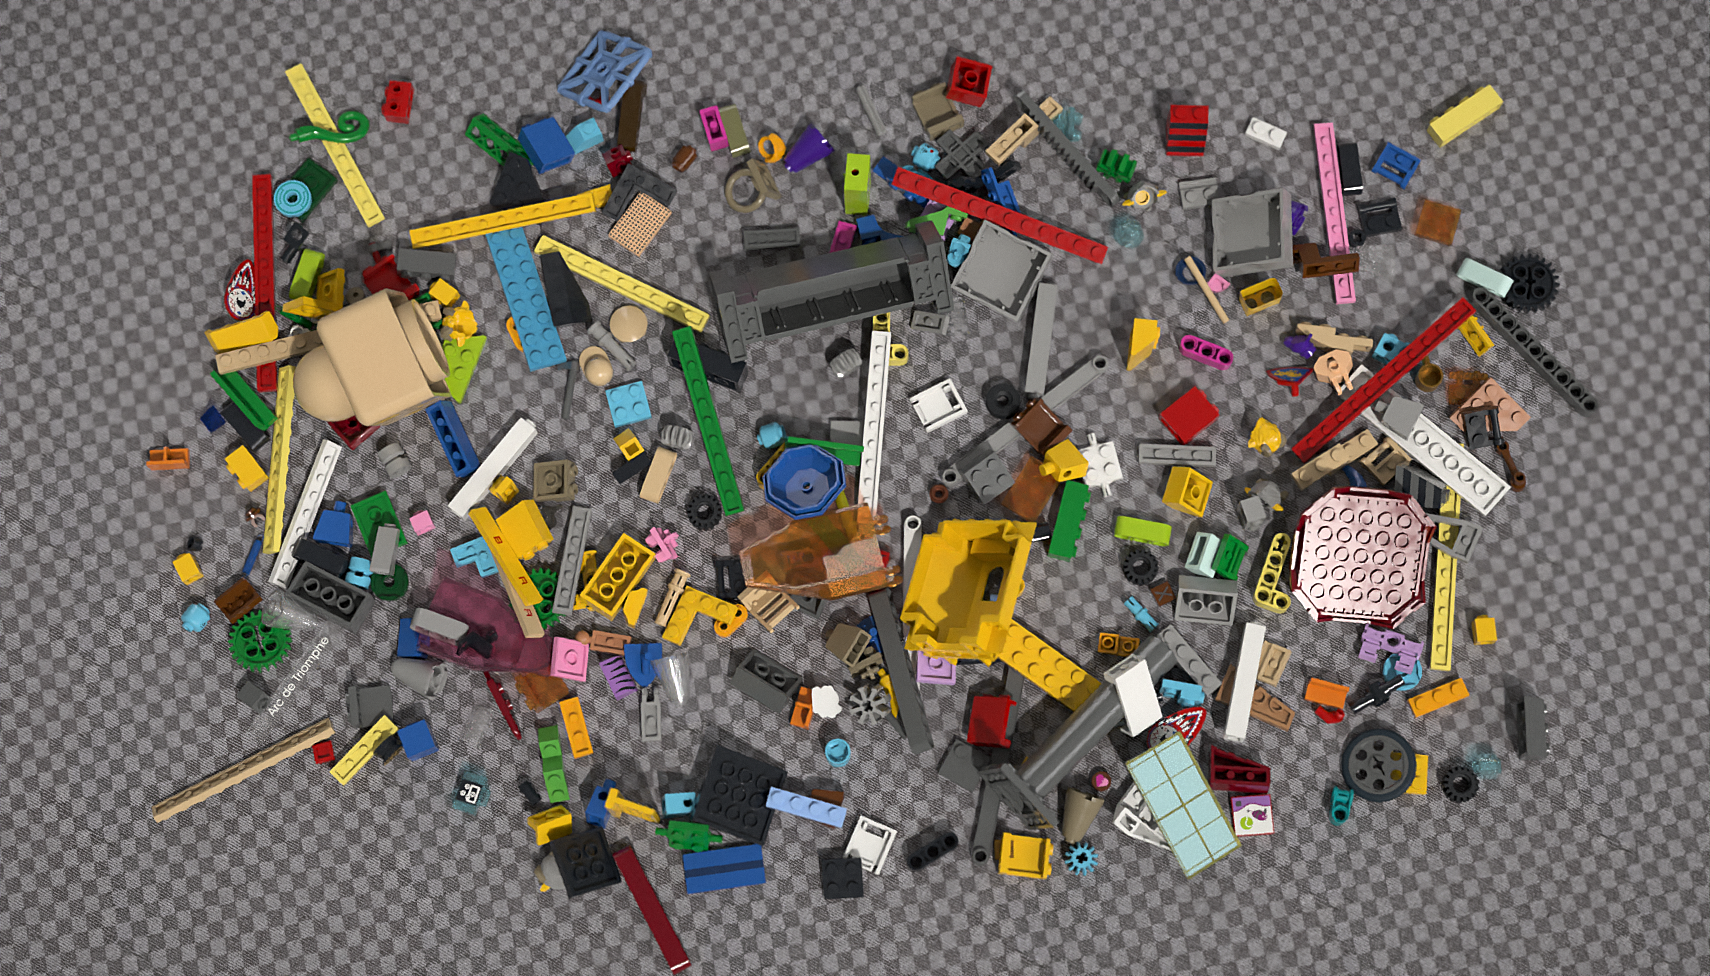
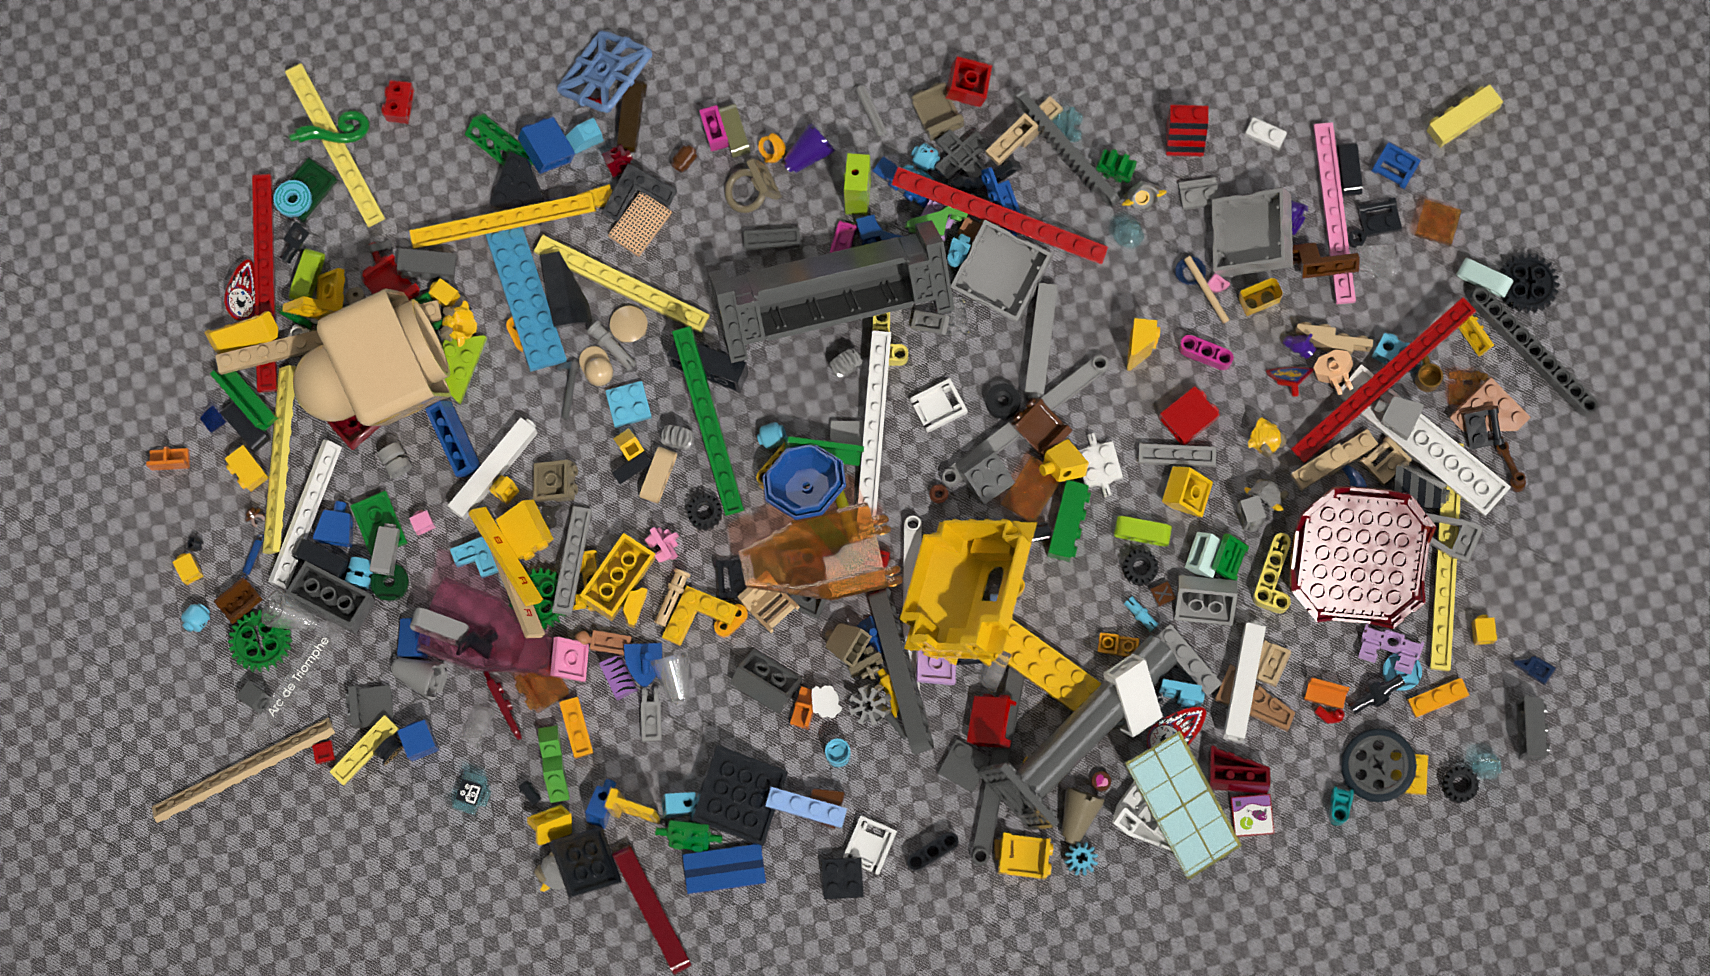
(992, 675): none -> clear brick
(1536, 669): none -> dark blue slope

